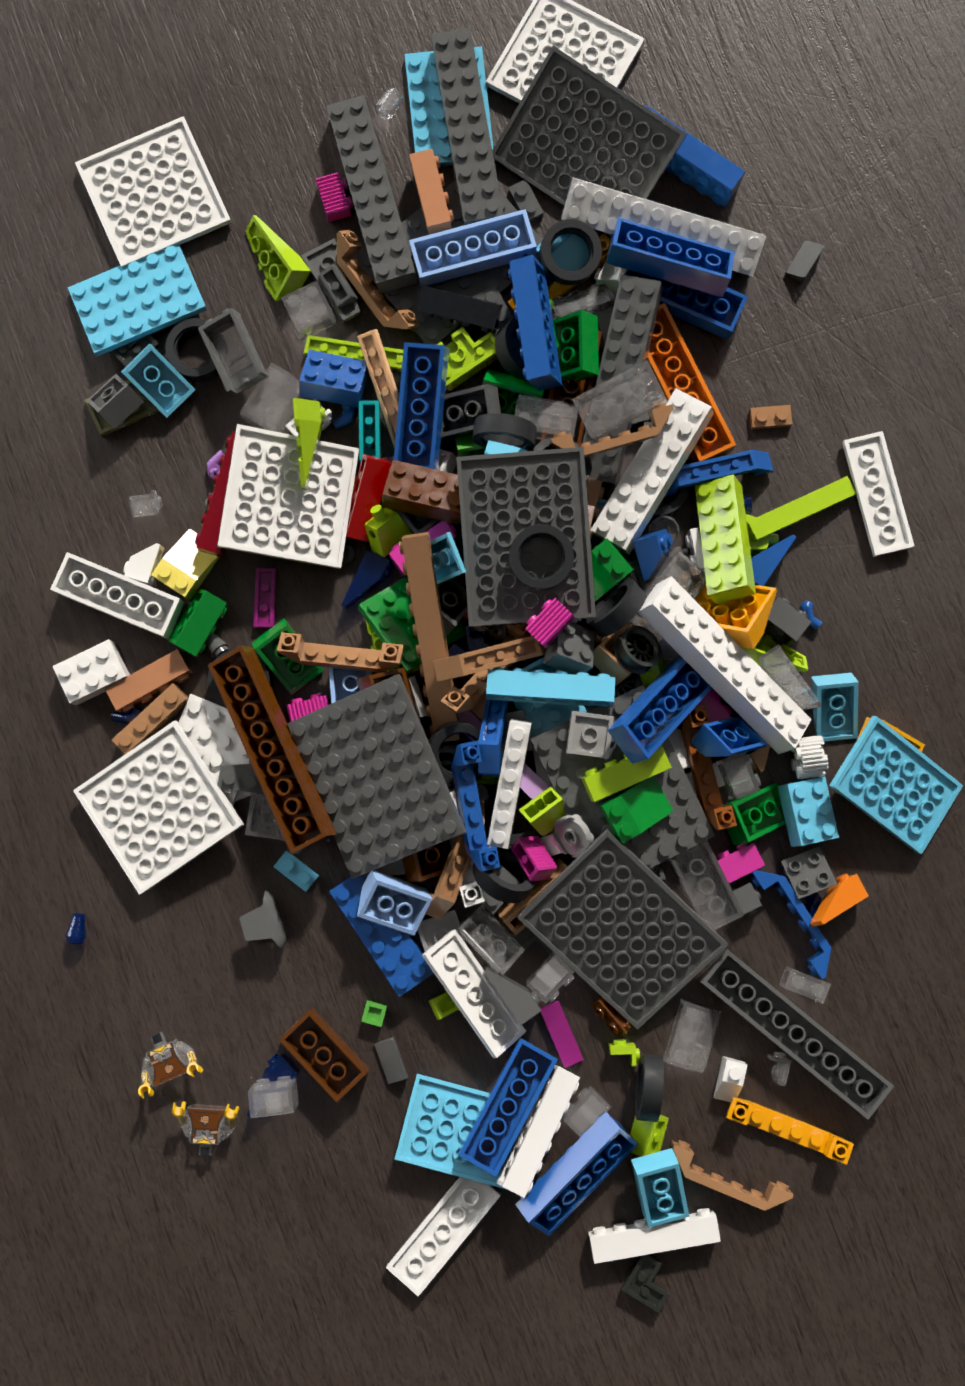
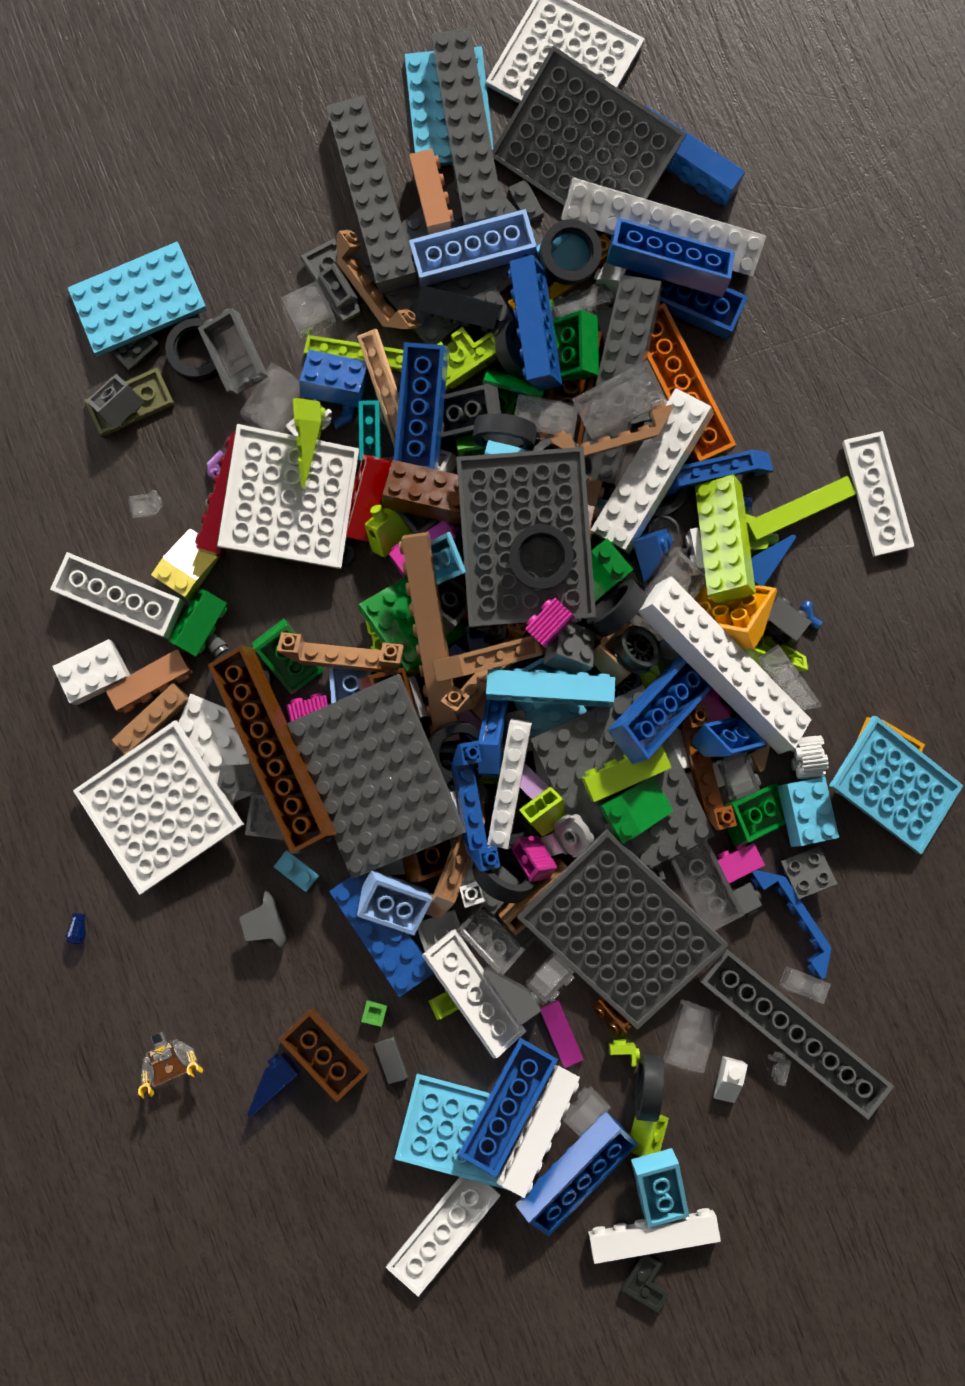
(125, 717): clear blue arm -> none
(143, 564): white slope -> none
(153, 192): white plate -> none
(158, 380): medium azure slope -> none
(206, 1124): torso -> none
(265, 598): magenta tile -> none
(273, 1097): clear brick -> none
(281, 264): lime wedge -> none
(333, 197): dark pink brick -> none
(368, 576): clear blue slope -> none
(388, 103): clear brick -> none
(589, 734): light grey plate -> none
(770, 417): medium nougat plate -> none
(774, 1194): medium nougat slope -> none
(790, 1128): light orange slope -> none
(804, 260): dark grey slope -> none
(814, 902): arm -> none
(839, 710): medium azure slope -> none
(839, 898): orange slope -> none

